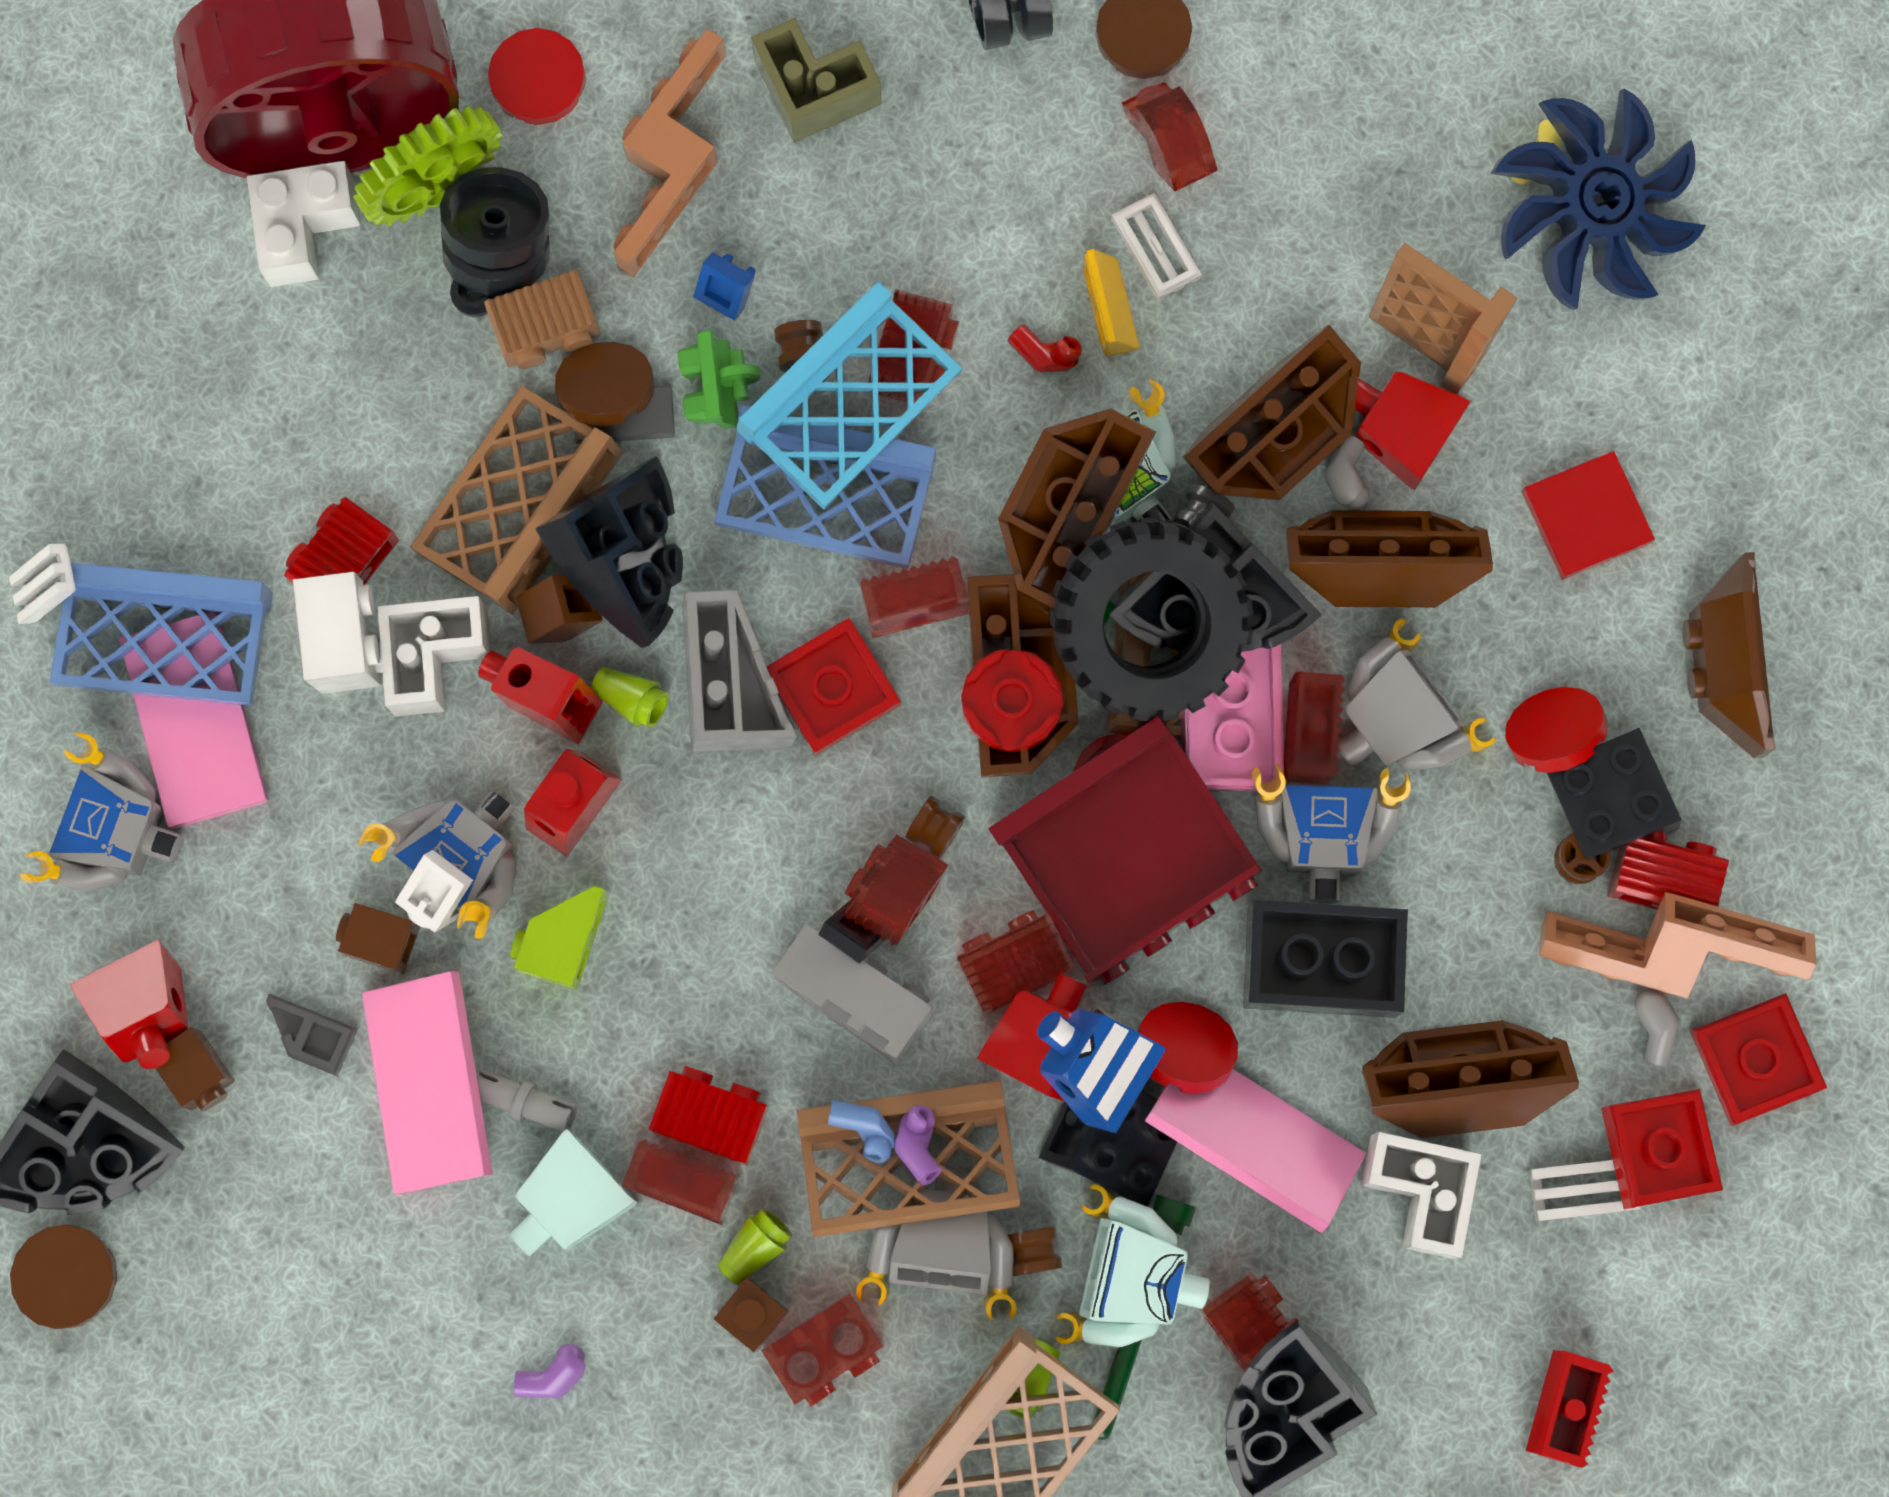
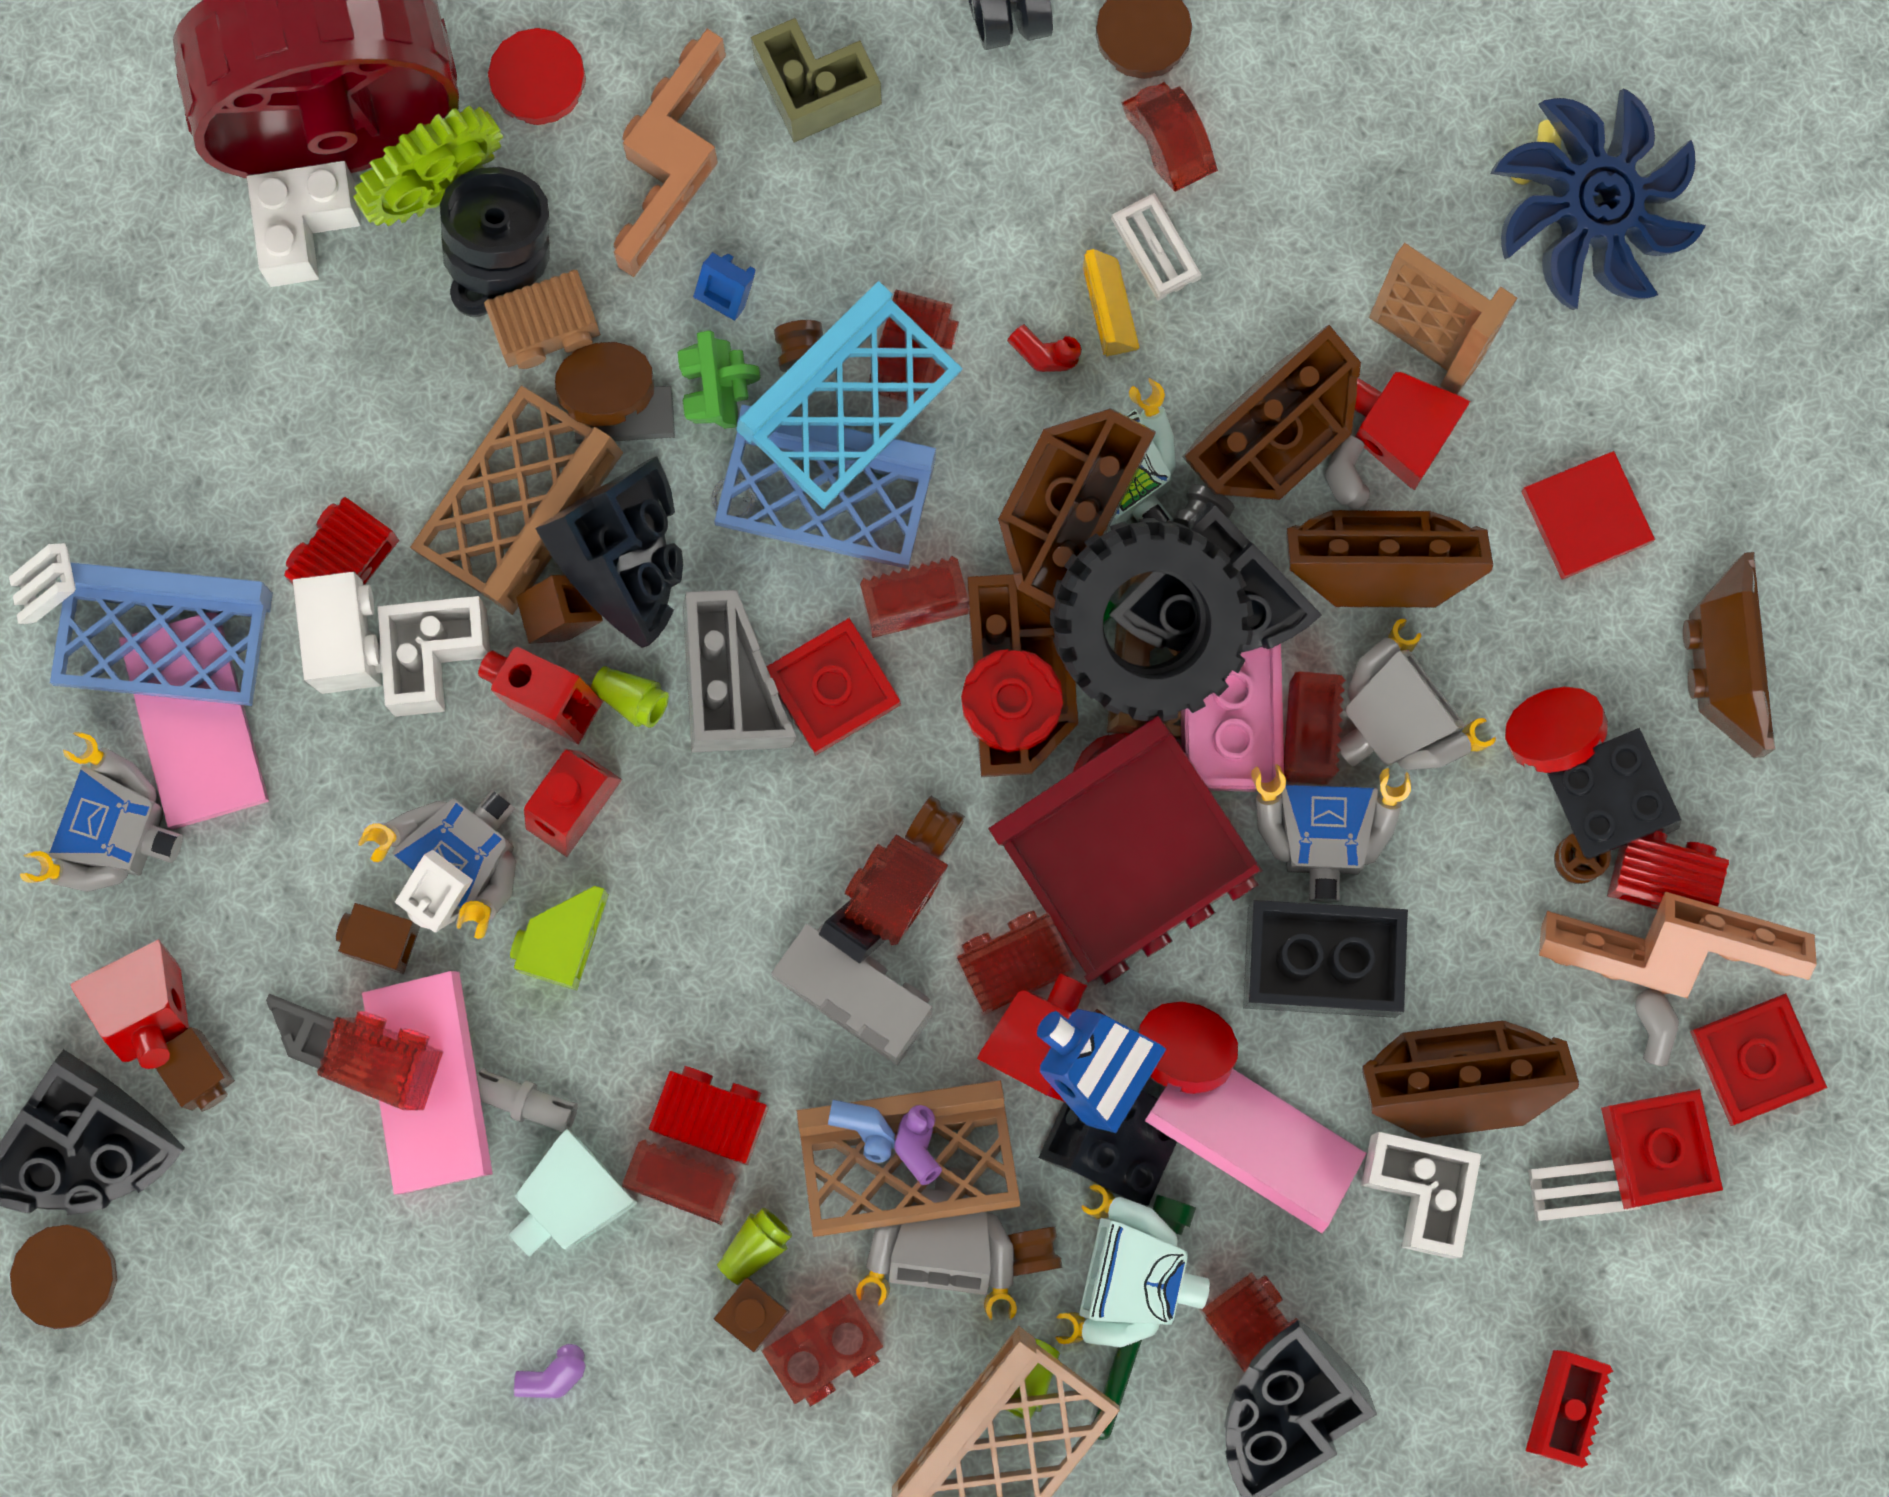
(380, 1061): none -> clear red brick

